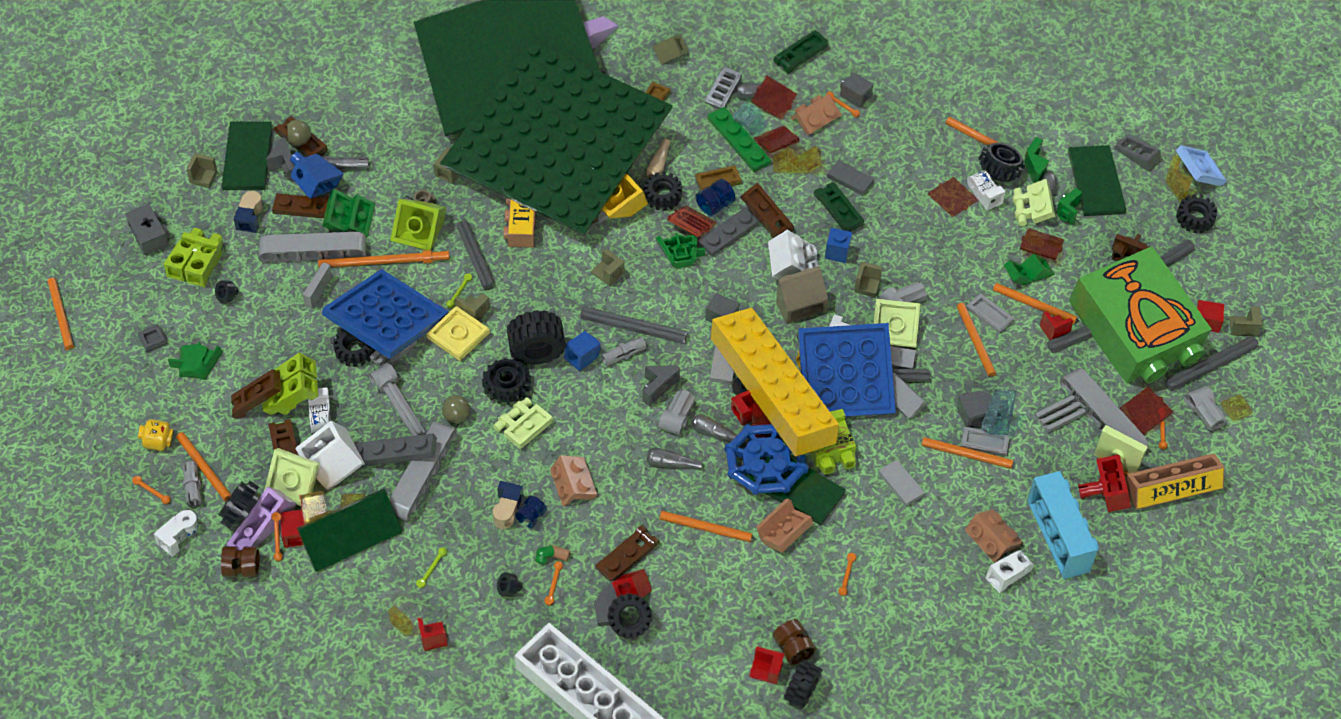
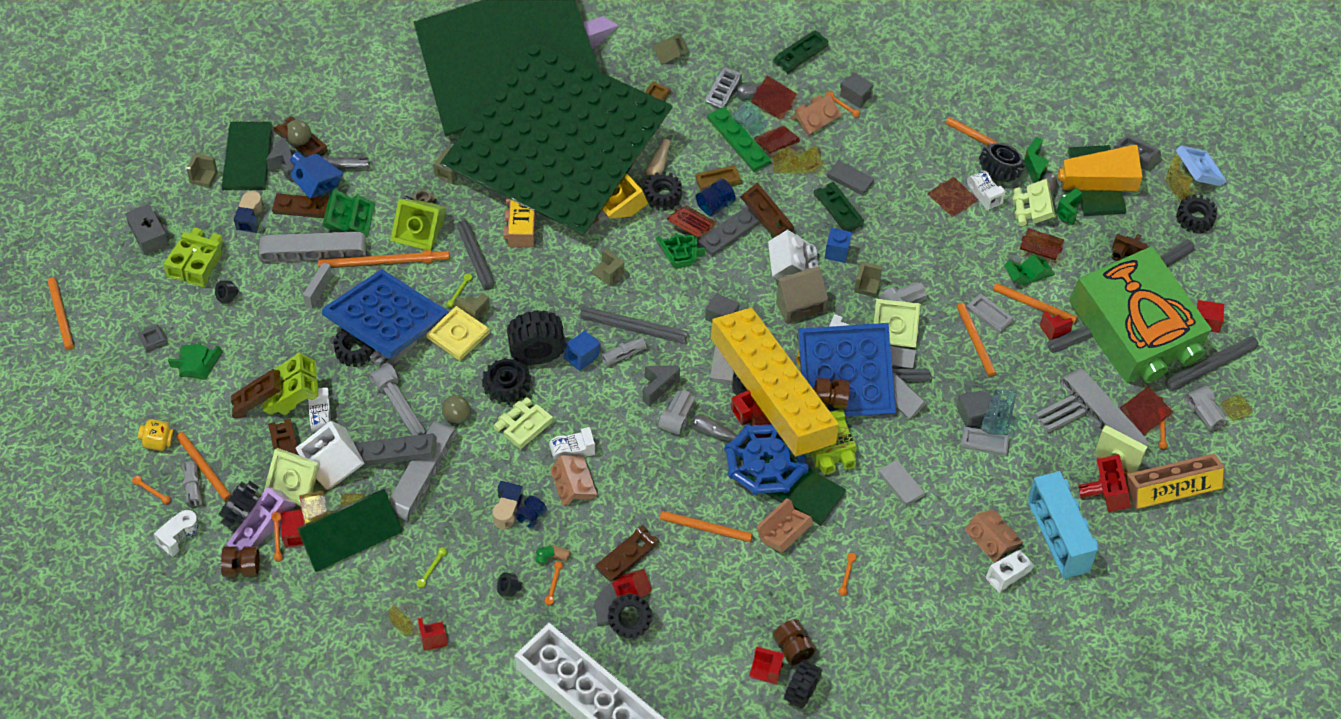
(573, 445): none -> white leg
(669, 459): flat silver piece -> none
(832, 393): none -> reddish brown wheel
(966, 452): orange bar -> none
(1103, 171): none -> light orange slope
(1246, 325): olive panel -> none

